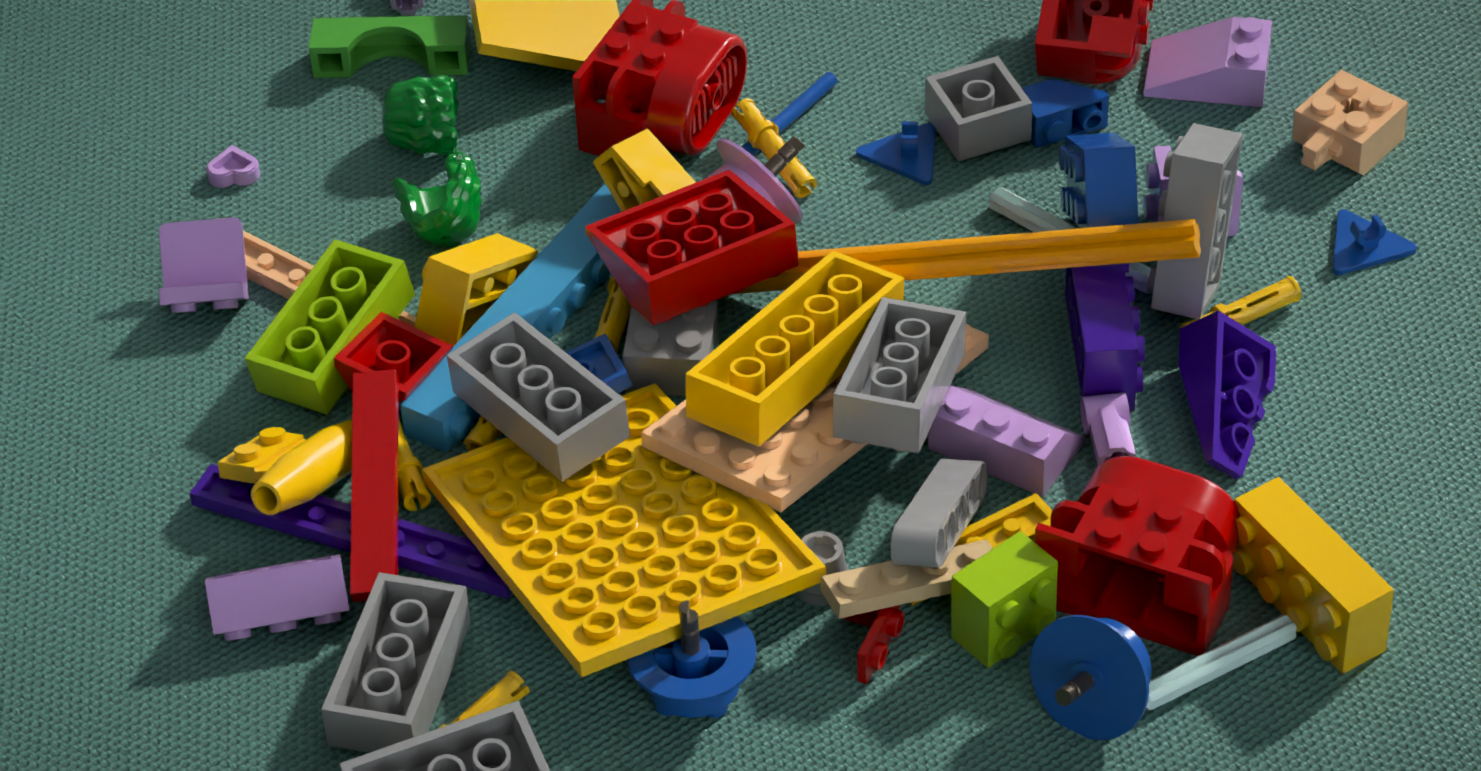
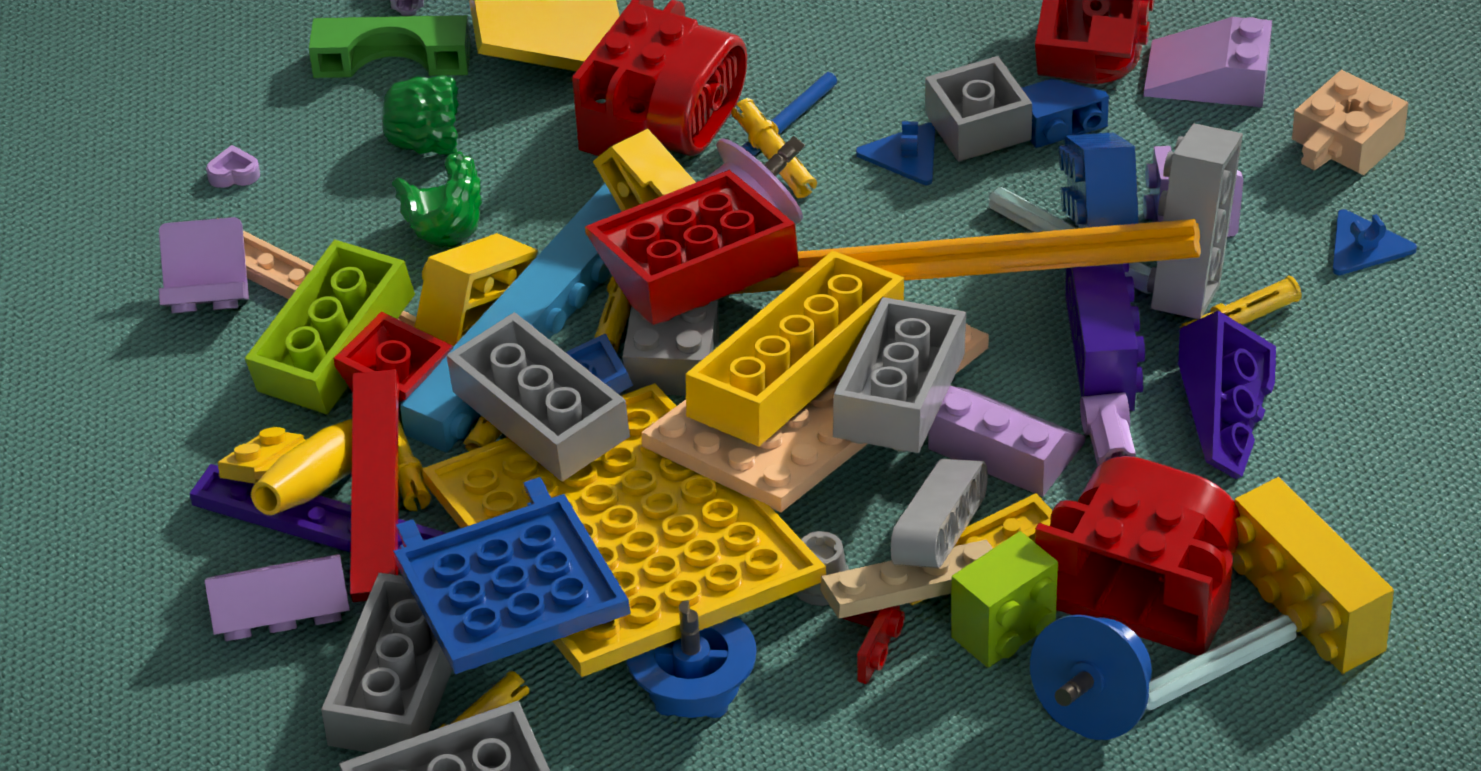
(509, 580): none -> blue plate

